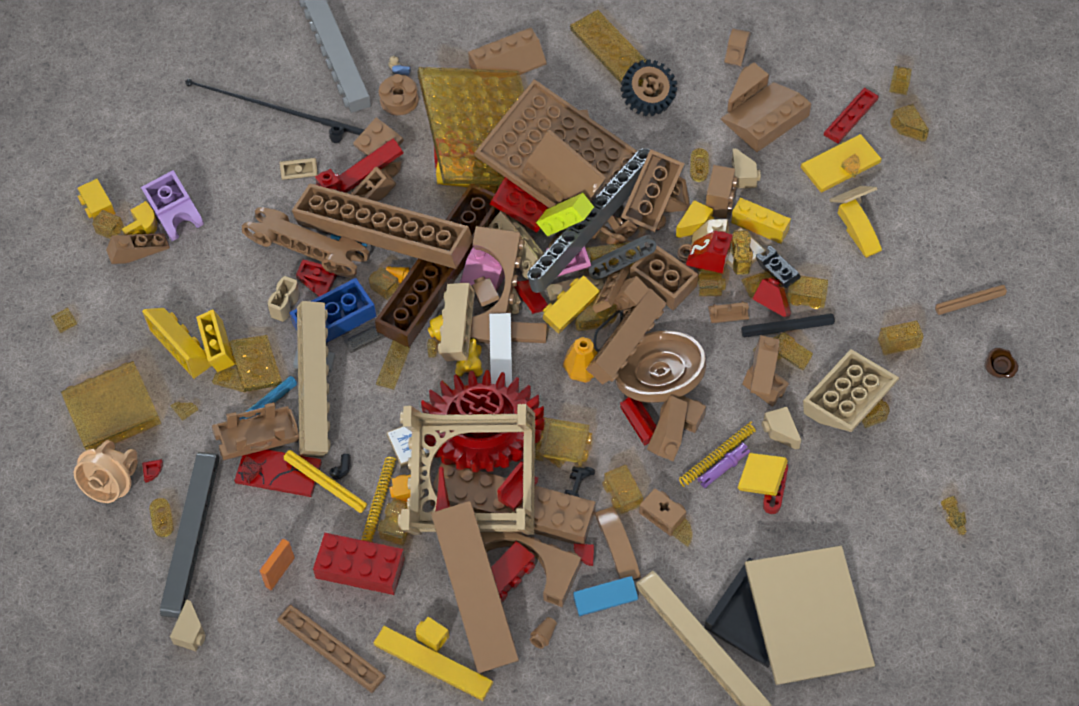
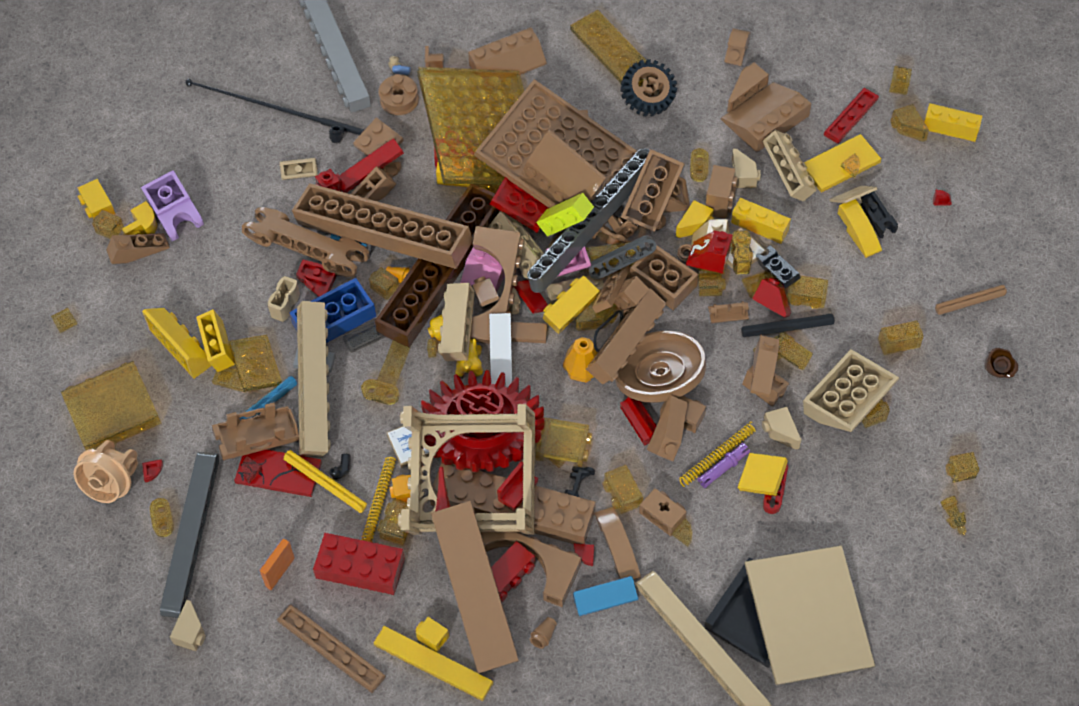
(184, 410): clear yellow tile -> none
(381, 391): none -> clear yellow plate
(433, 60): none -> medium nougat panel
(789, 165): none -> tan brick
(878, 214): none -> black plate
(941, 198): none -> red tile
(953, 122): none -> yellow brick
(962, 467): none -> clear yellow brick

